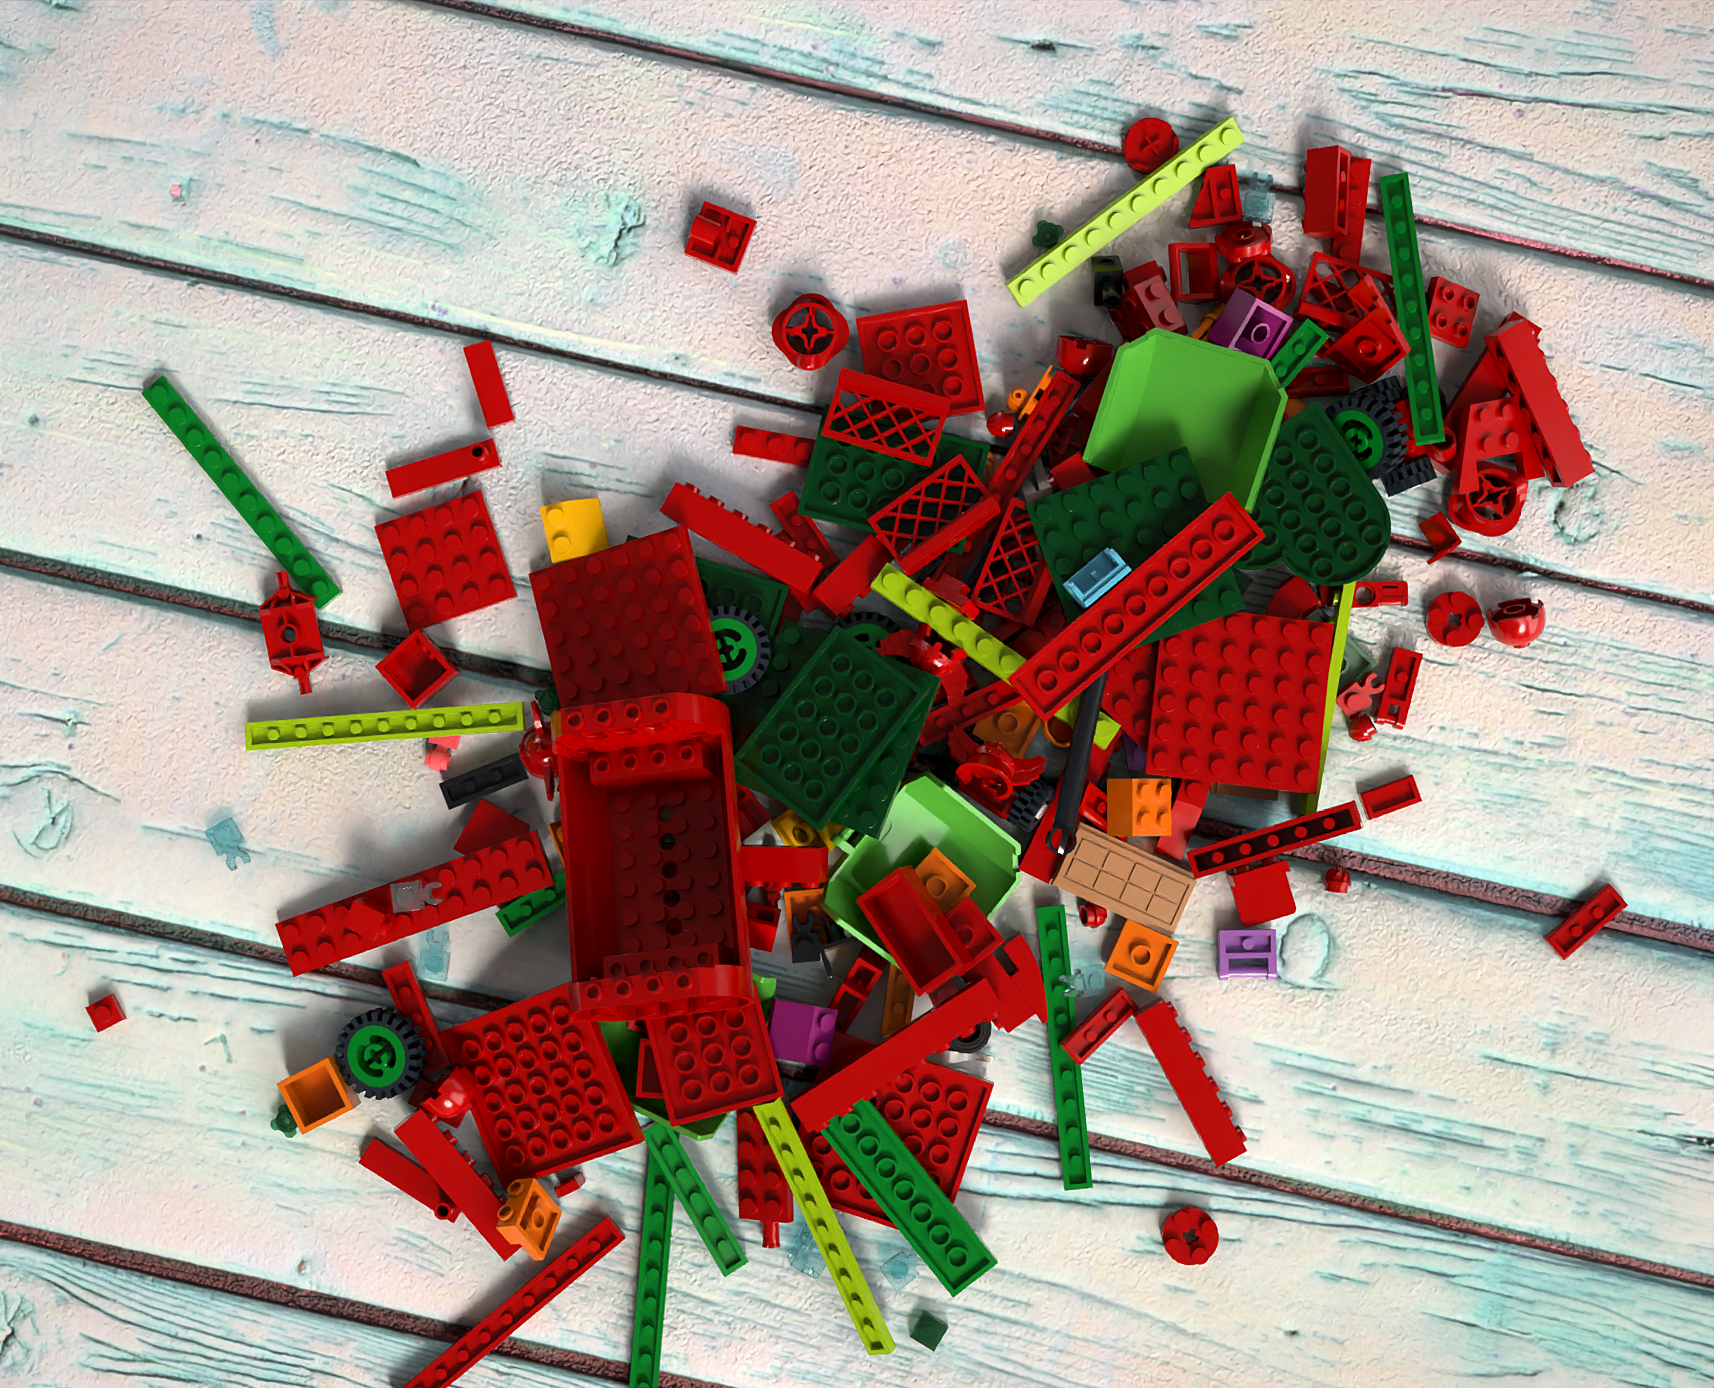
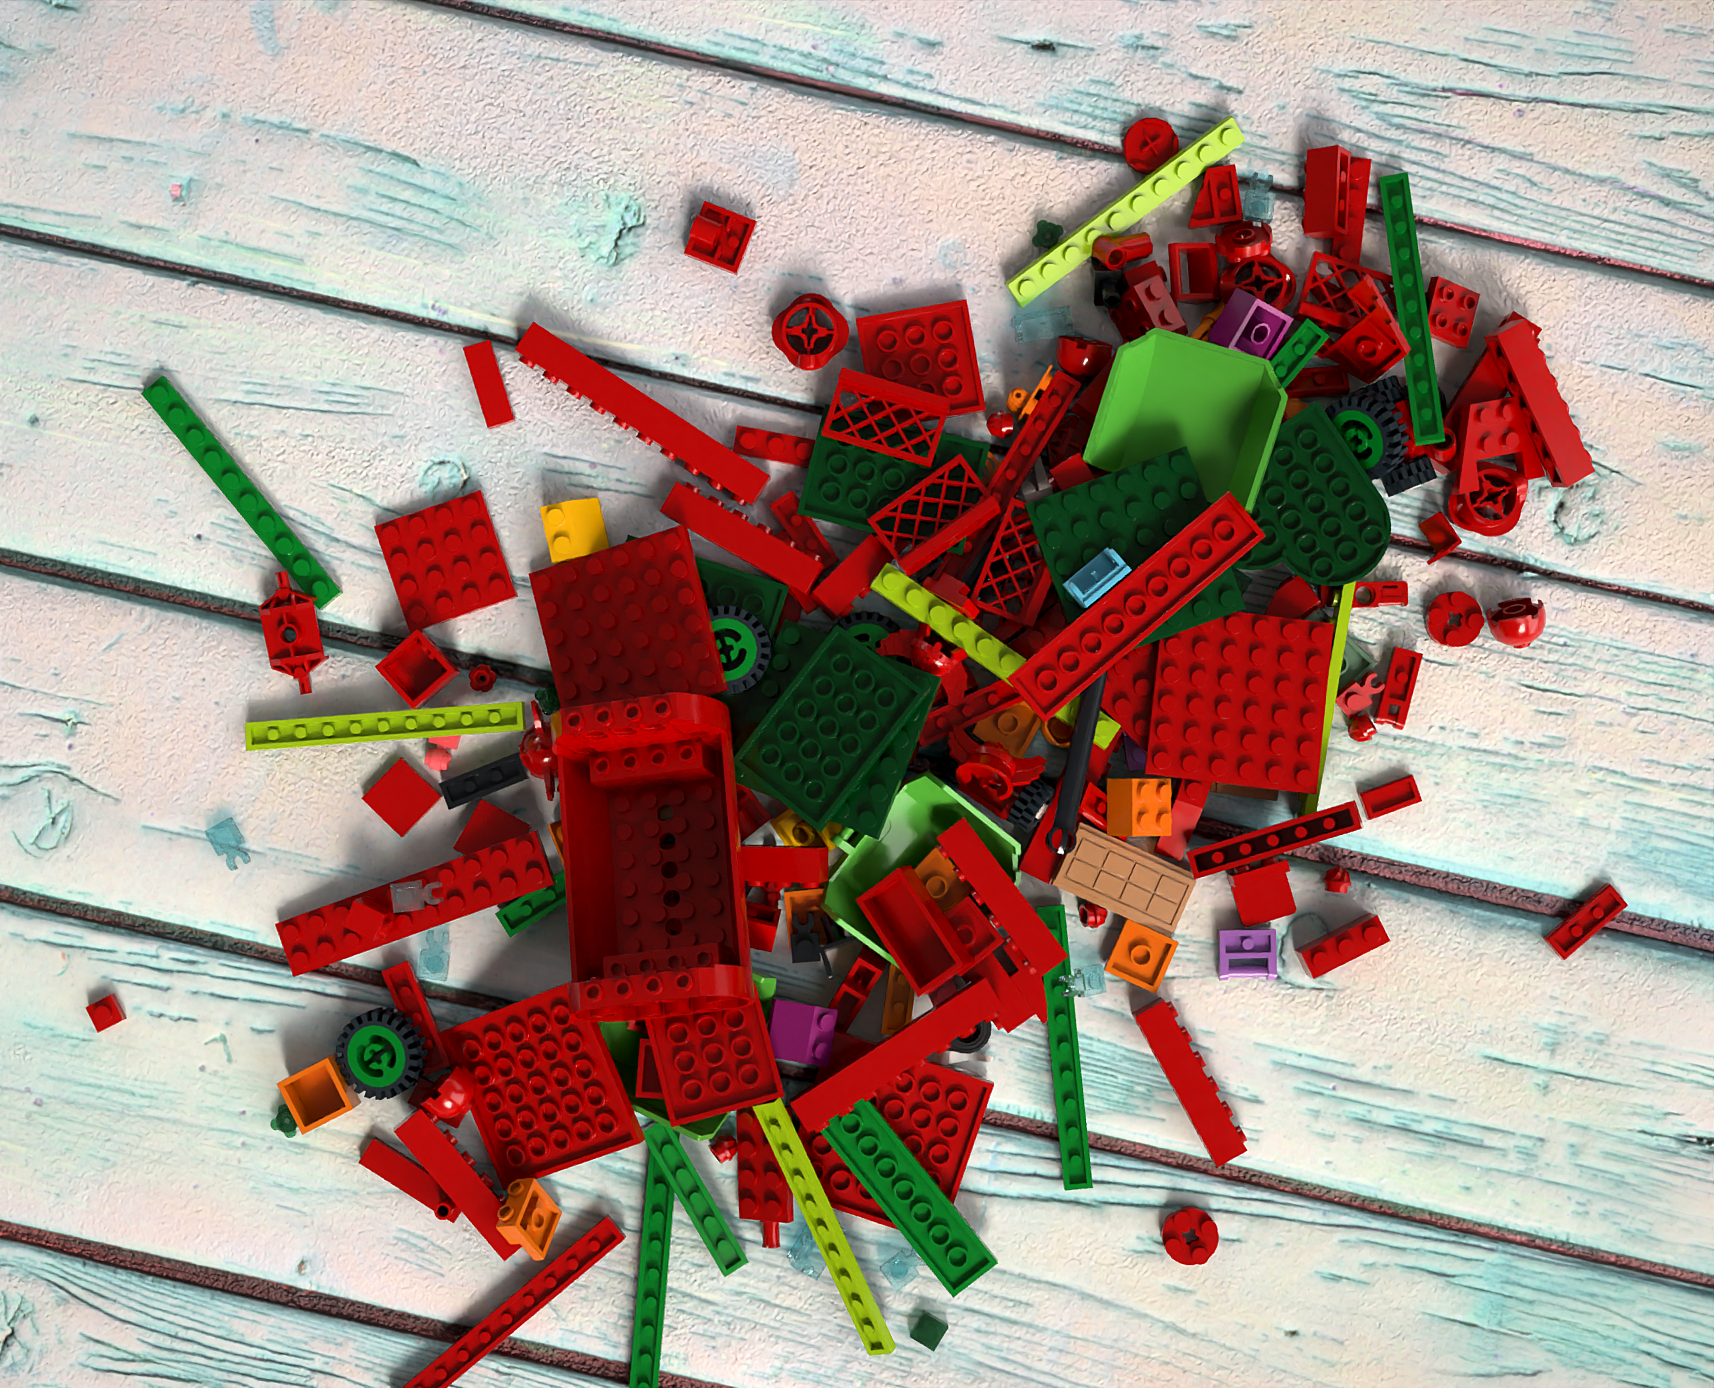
(402, 797): none -> red tile
(443, 468): red piece -> none
(487, 684): none -> red plate
(569, 1184): red tile -> none
(642, 414): none -> red brick
(723, 1147): none -> red plate
(1002, 898): none -> red brick
(1042, 324): none -> clear light blue hinge
(1099, 1025): red tile -> none
(1118, 251): none -> red piece
(1342, 945): none -> red brick

